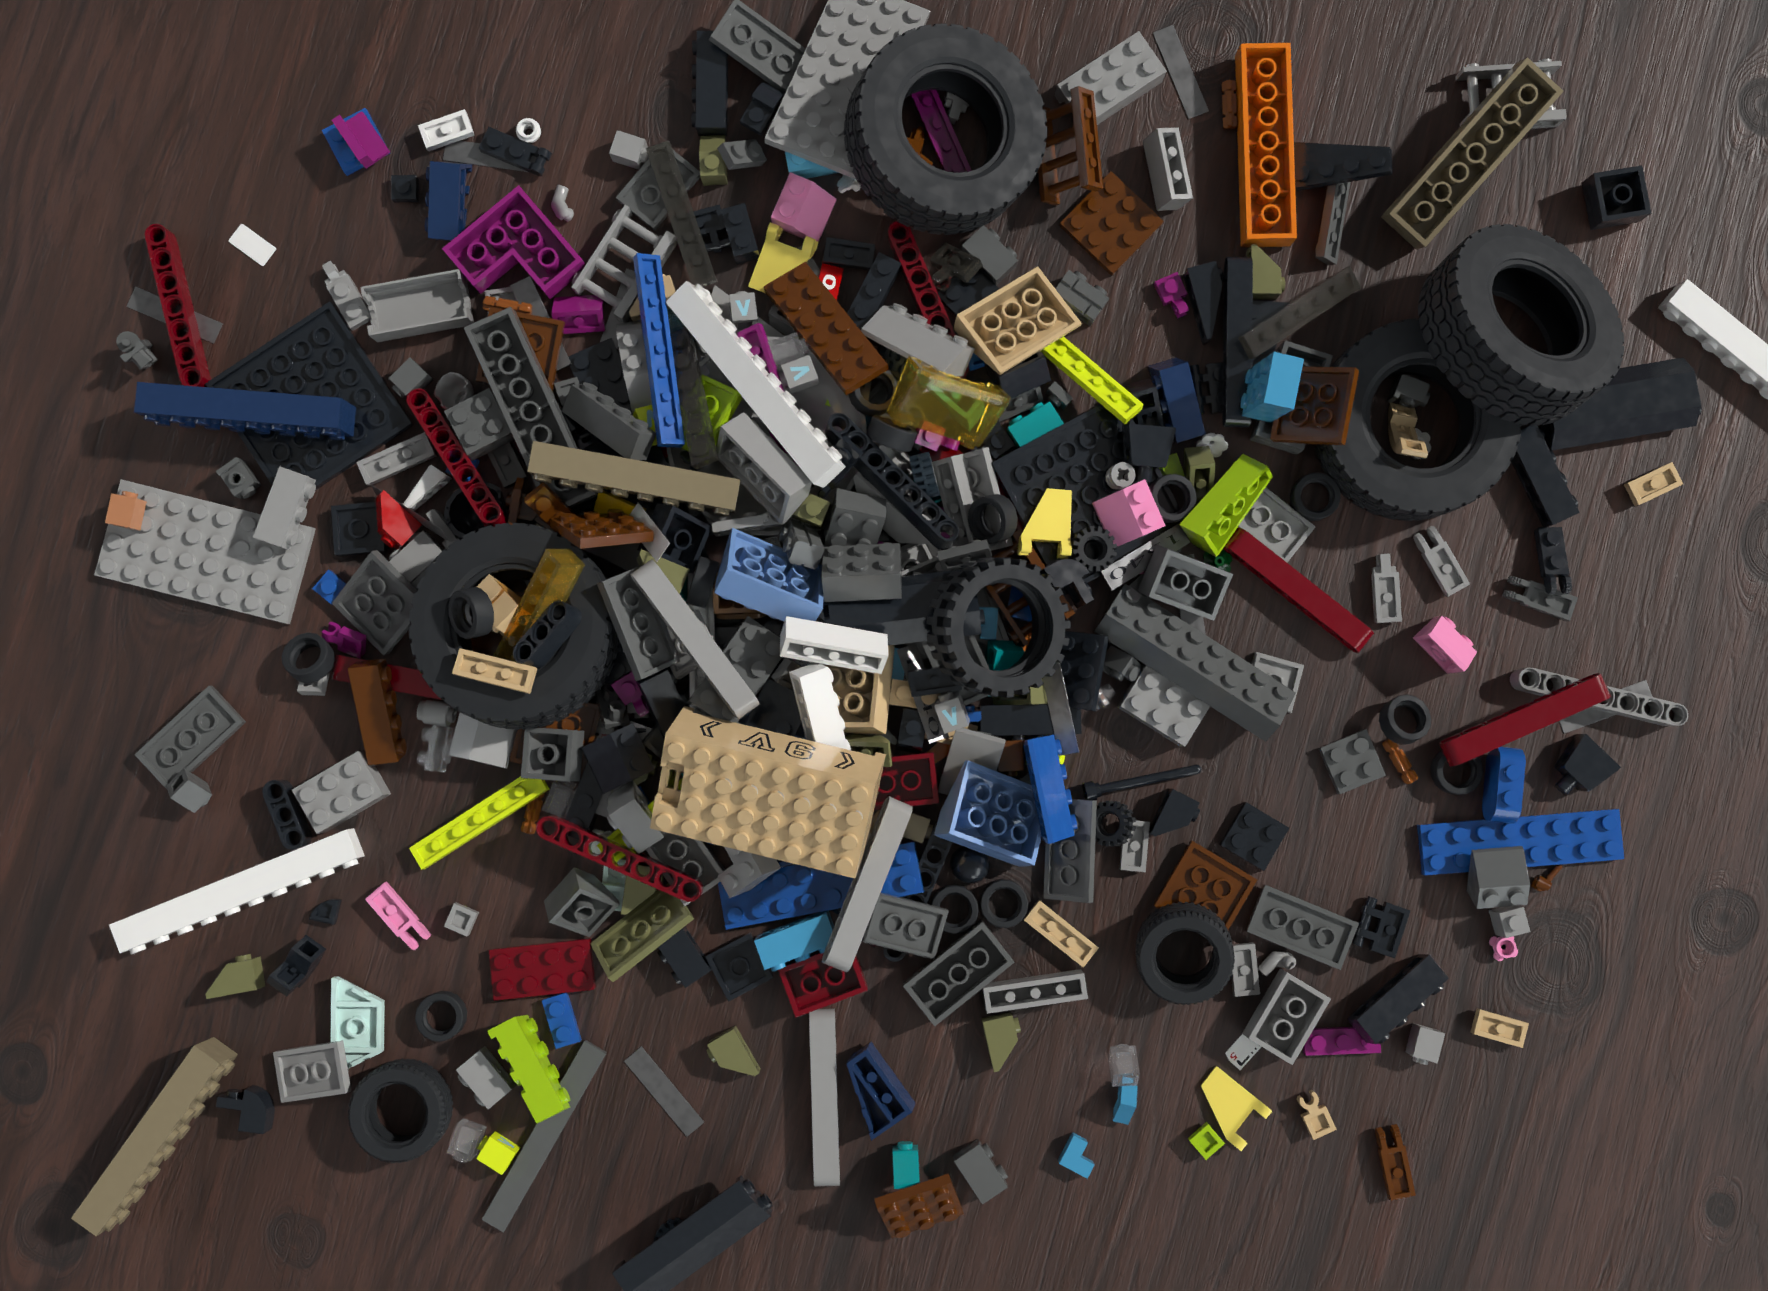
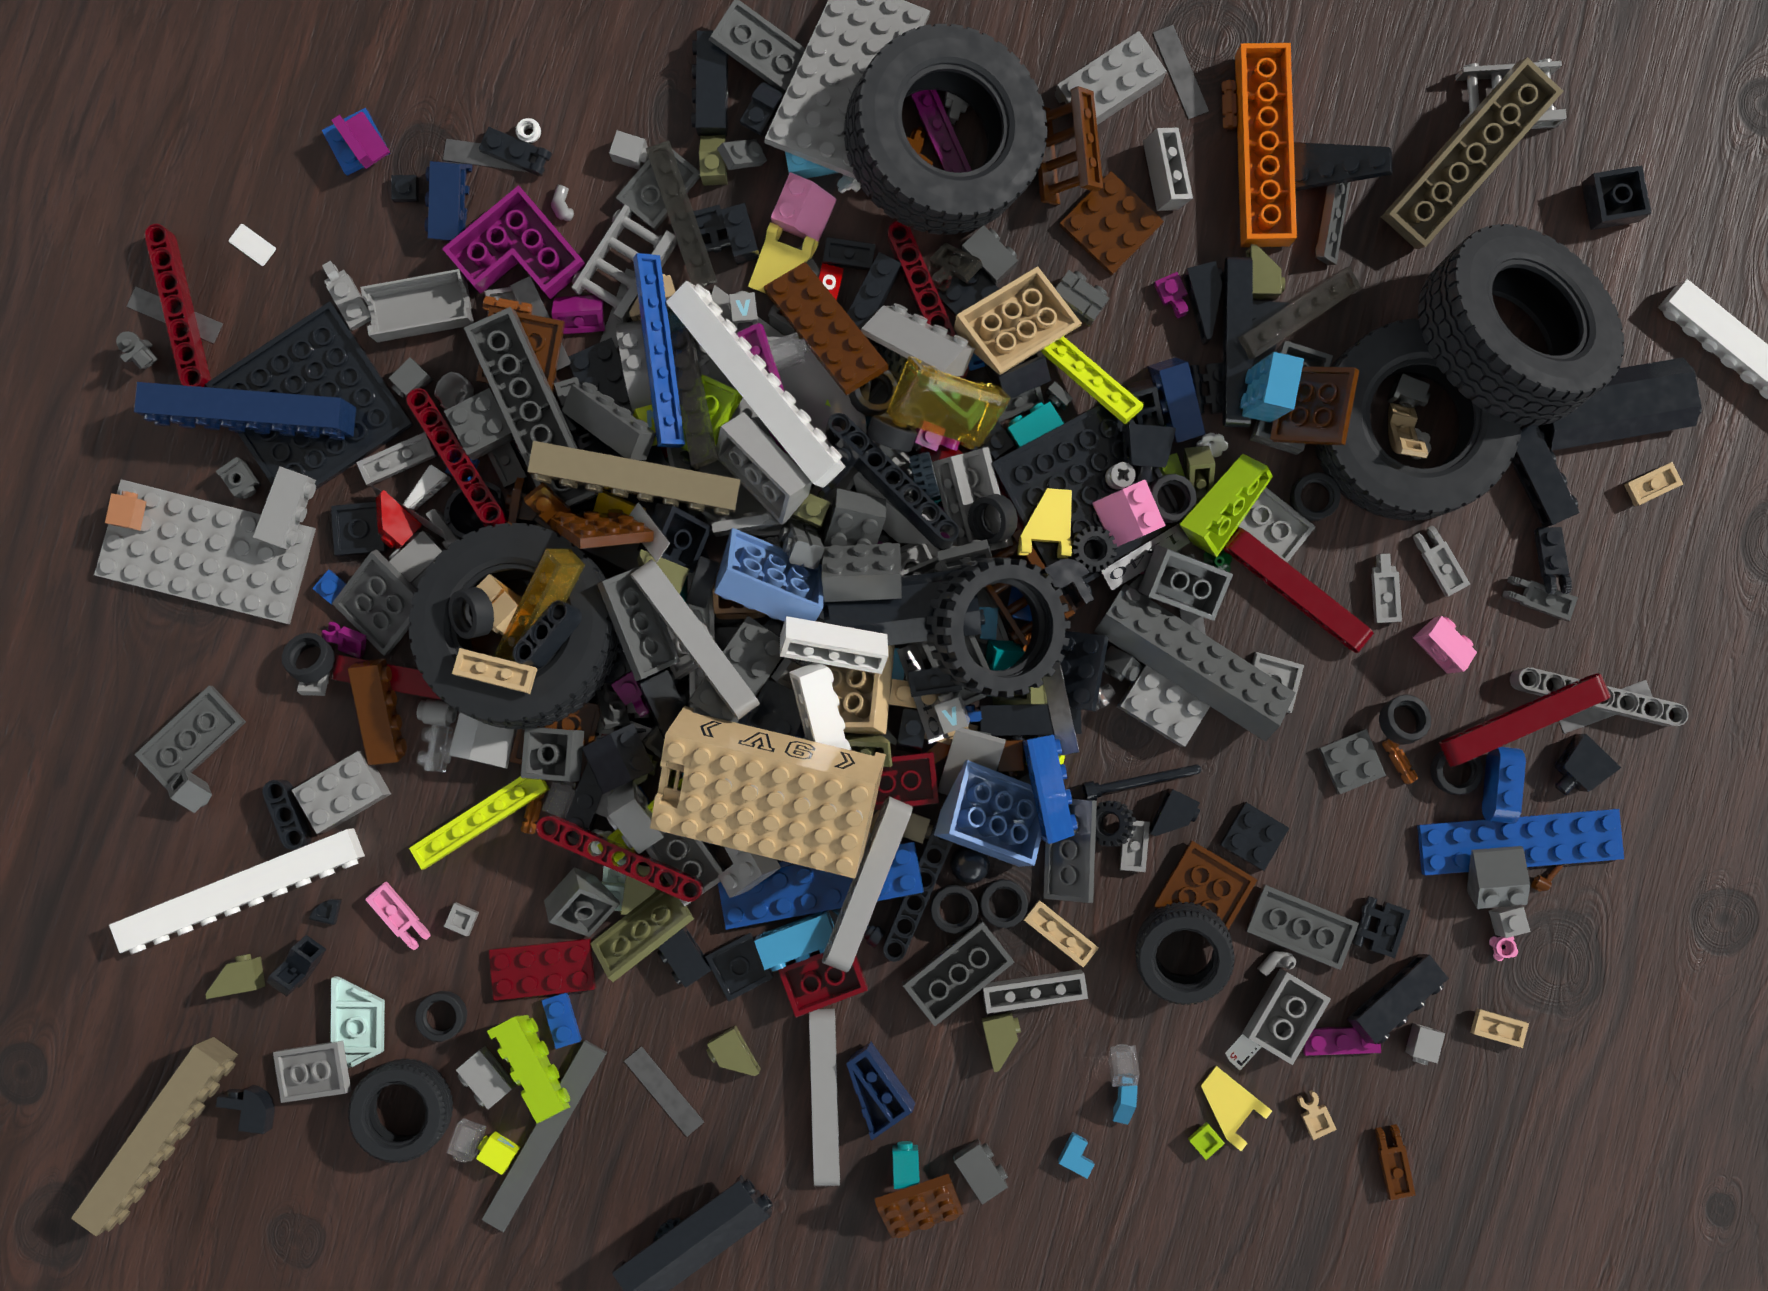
(446, 130): white plate -> none
(799, 374): light grey brick -> none
(906, 925): dark grey tile -> none
(1245, 971): light grey plate -> none

